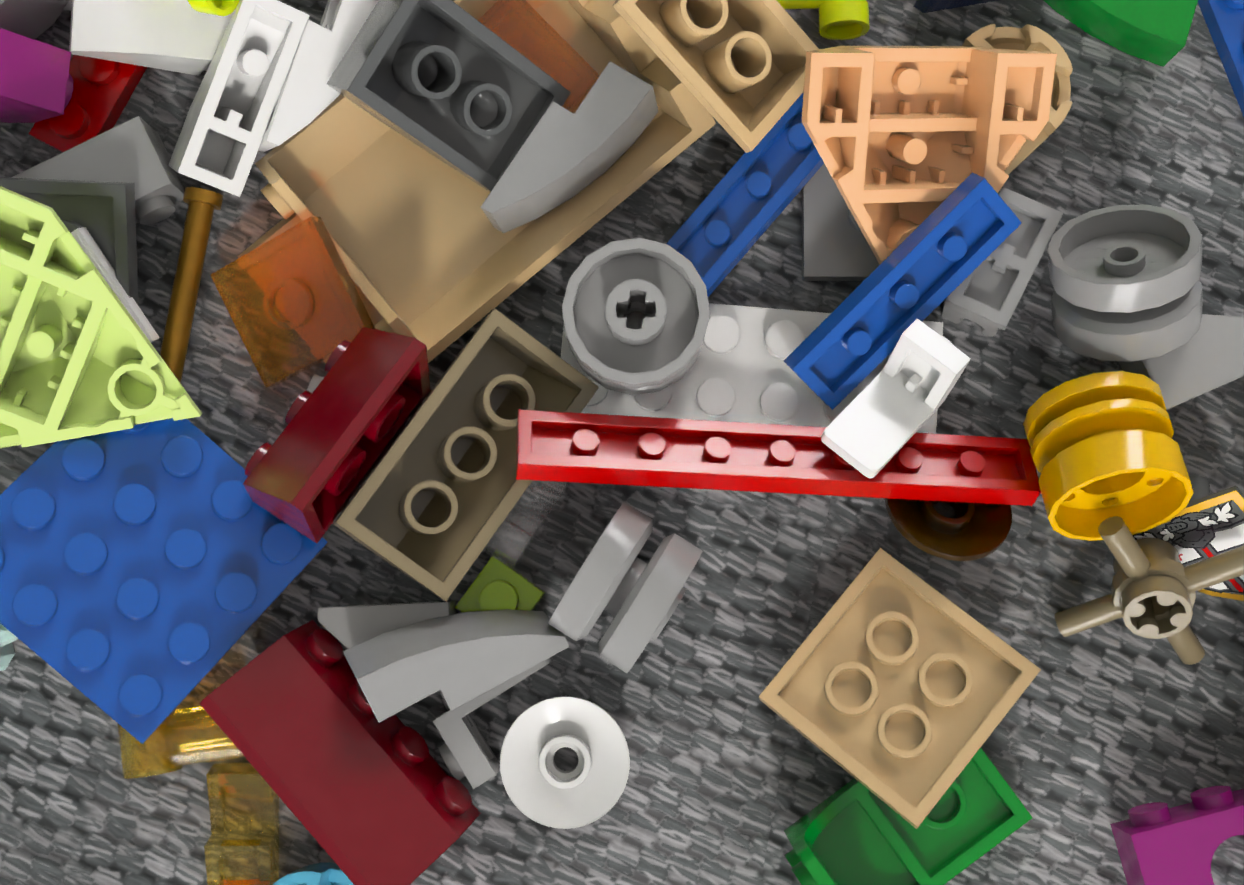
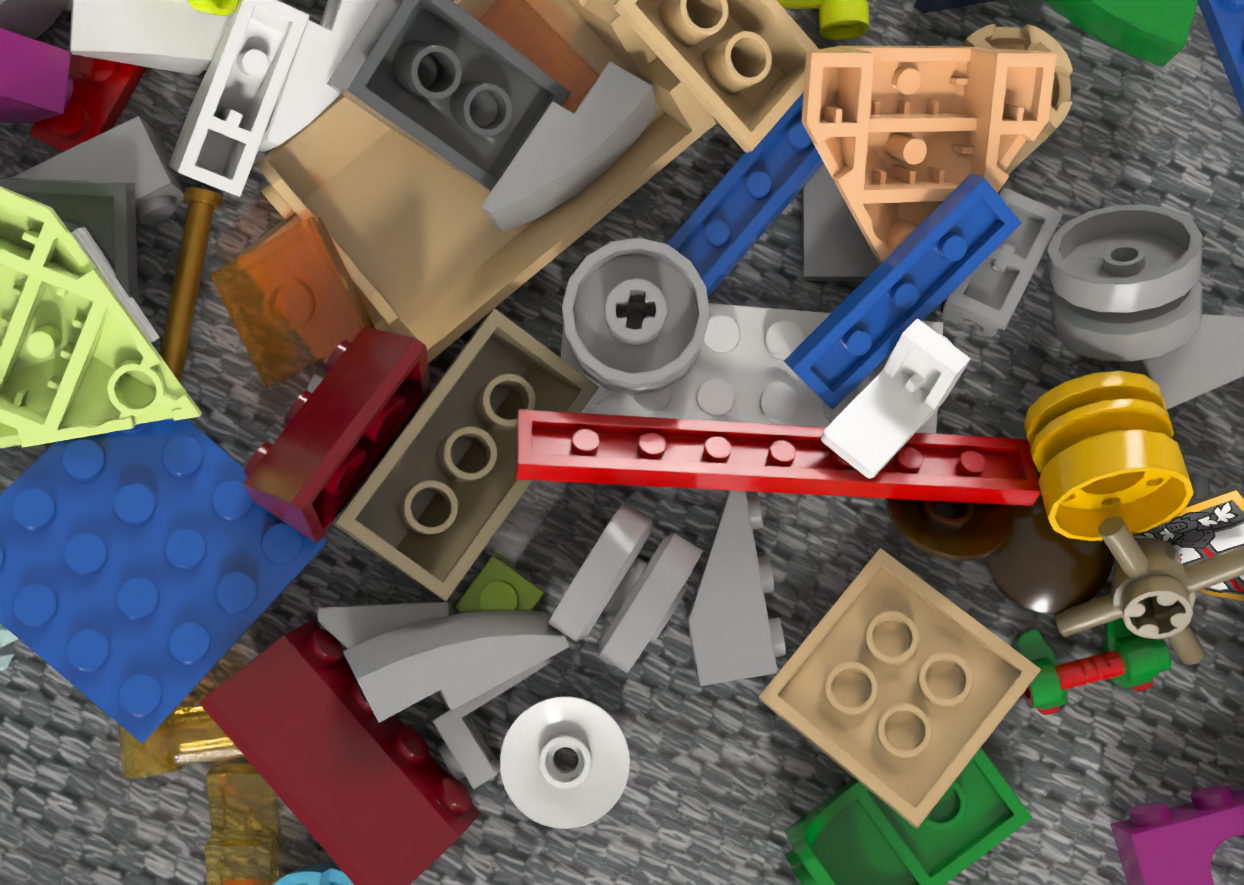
(729, 609): none -> light grey slope
(1045, 567): none -> dark brown dish
(1124, 660): none -> green piece

